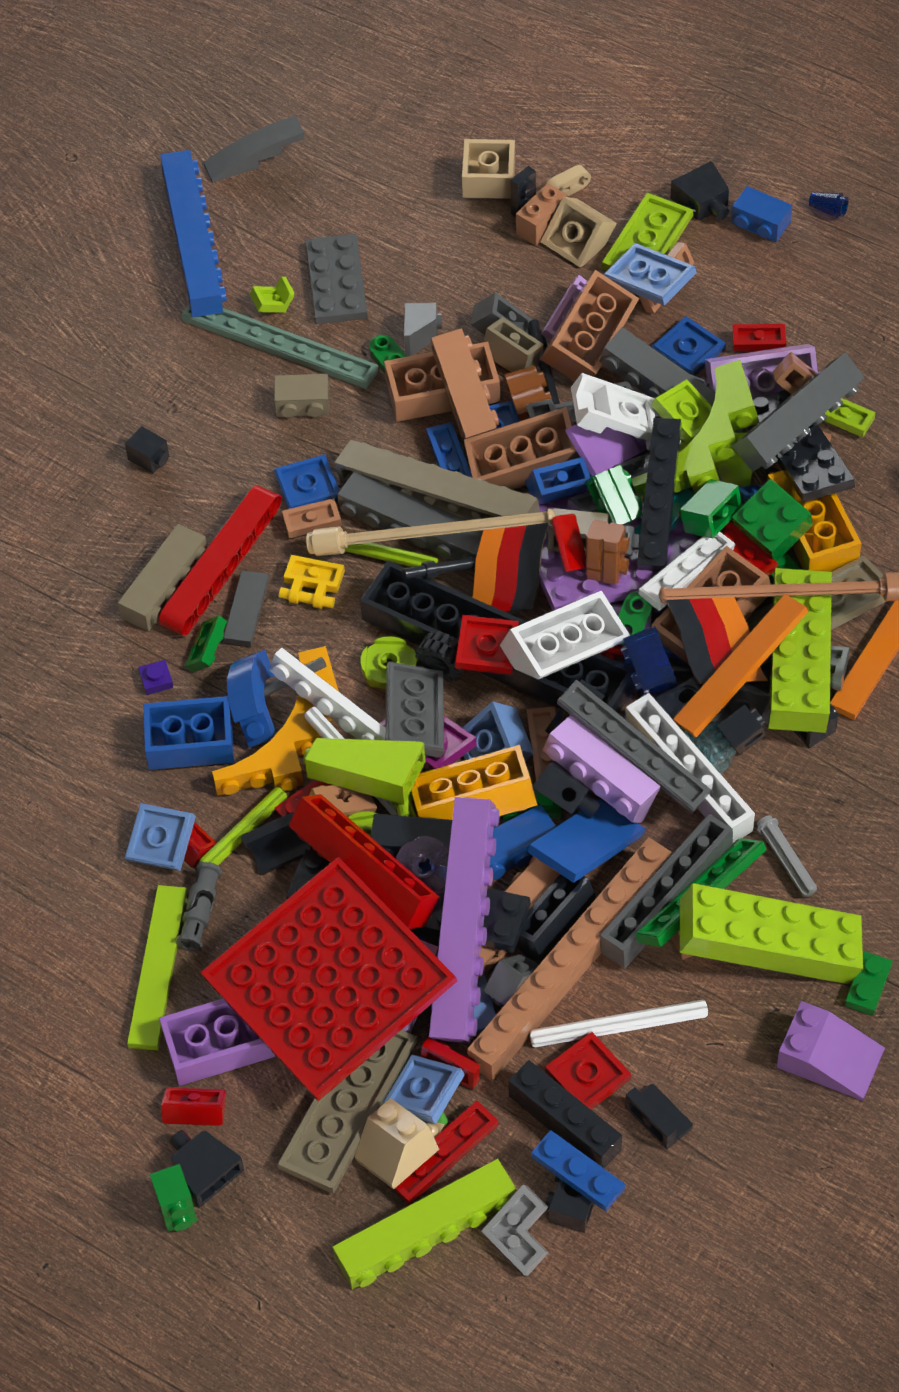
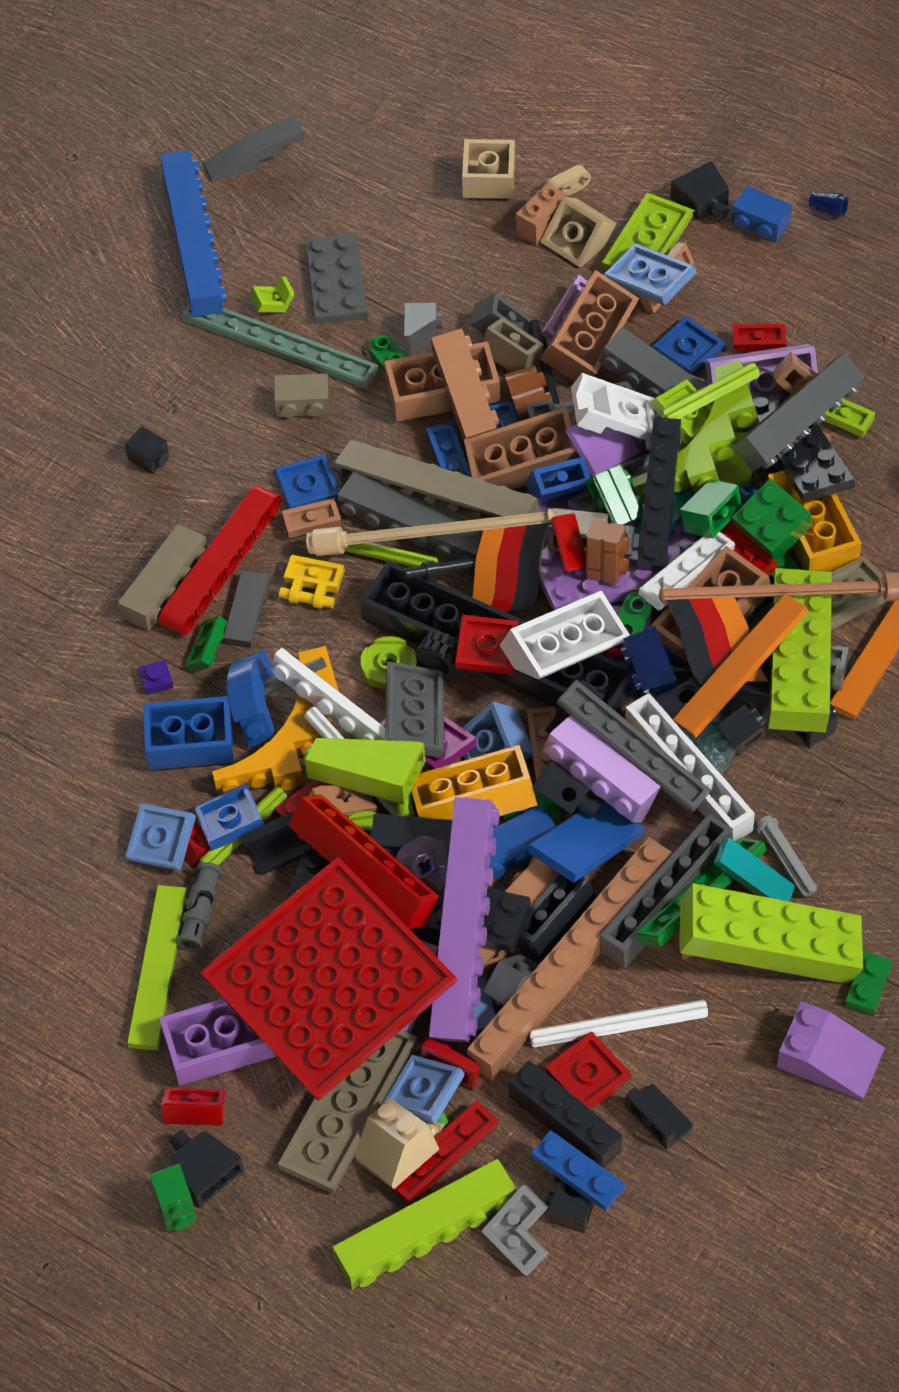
(228, 816): none -> blue tile
(522, 189): black plate -> none
(711, 392): none -> lime axle
(752, 872): none -> teal tile

